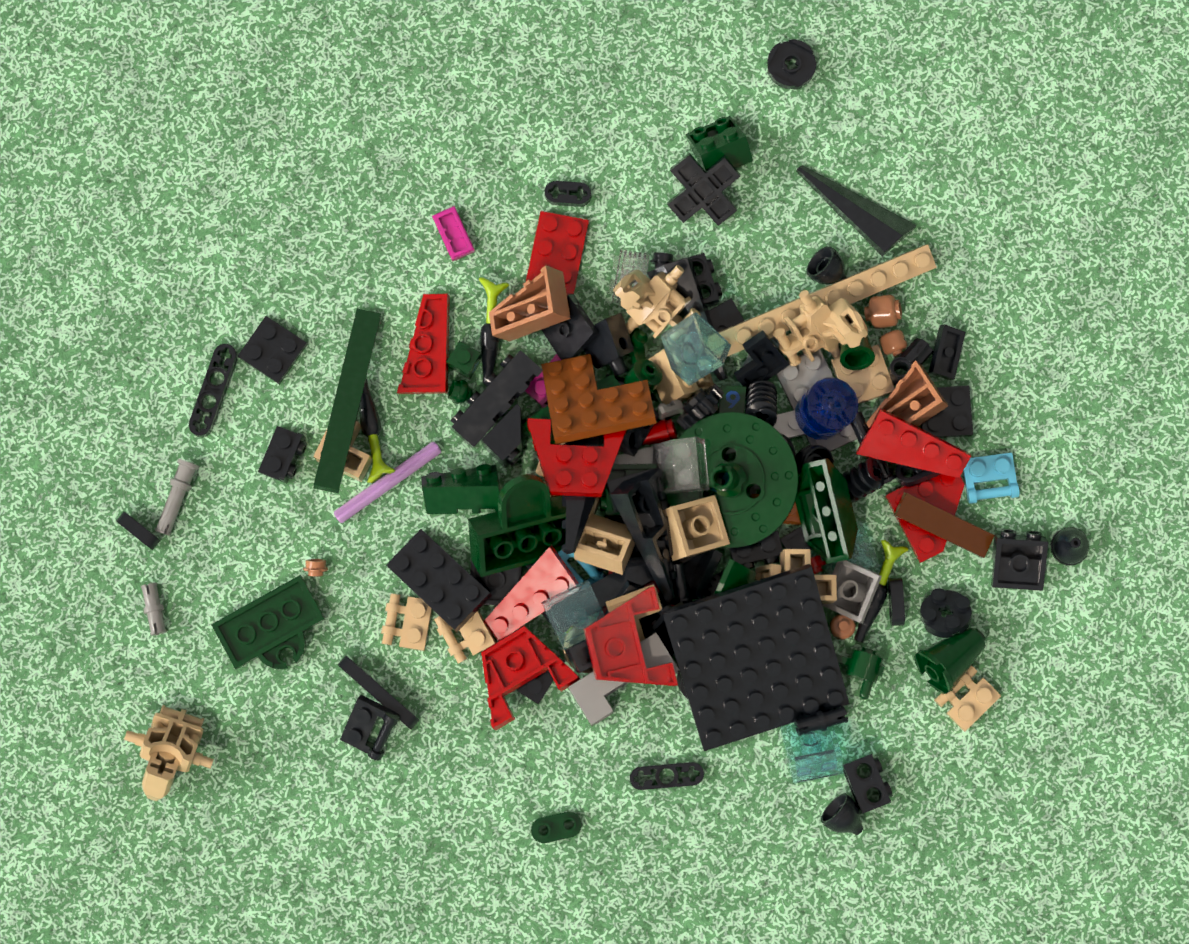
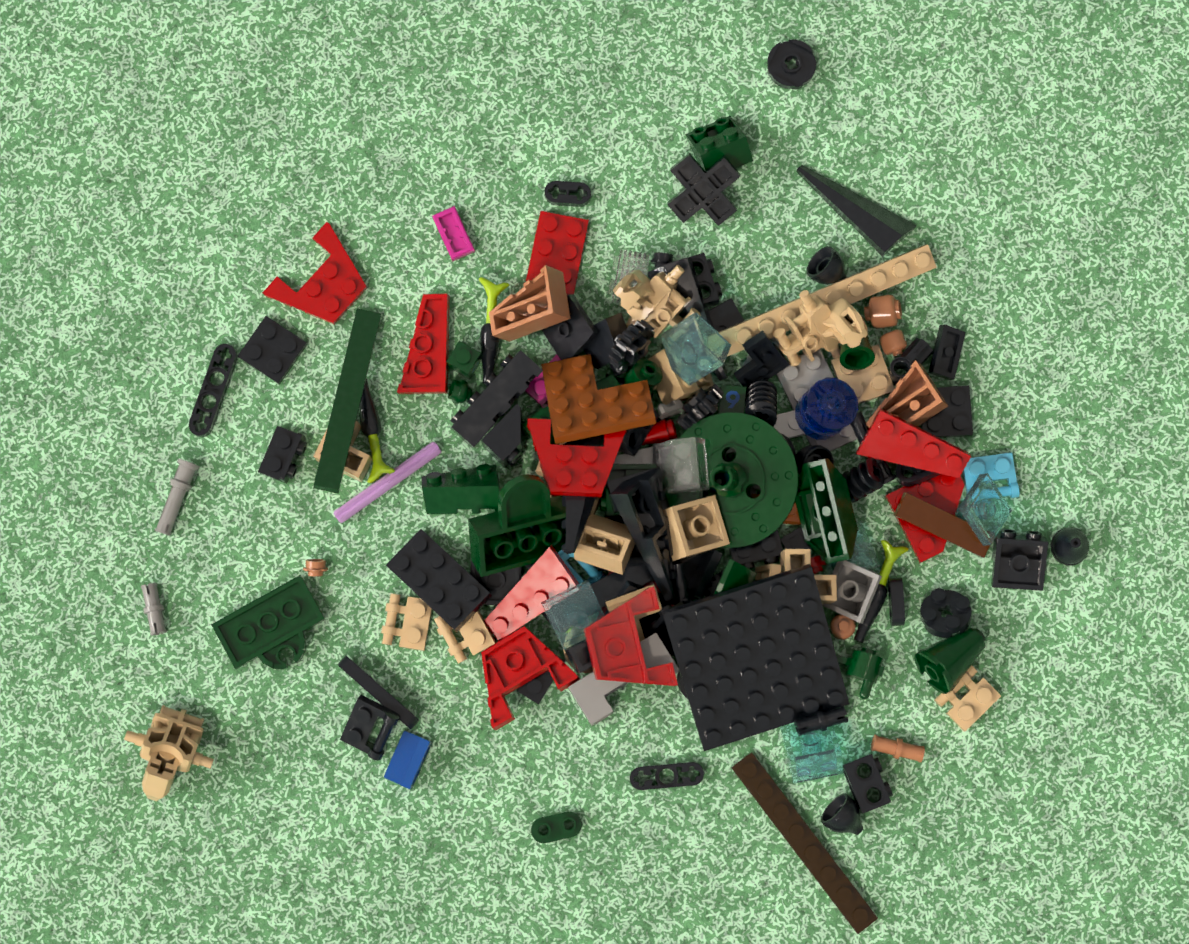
(138, 530): black beam -> none
(329, 289): none -> red wing
(407, 760): none -> blue panel
(631, 345): none -> black gear
(804, 843): none -> dark brown plate
(897, 748): none -> nougat pin
(984, 509): none -> clear light blue tile

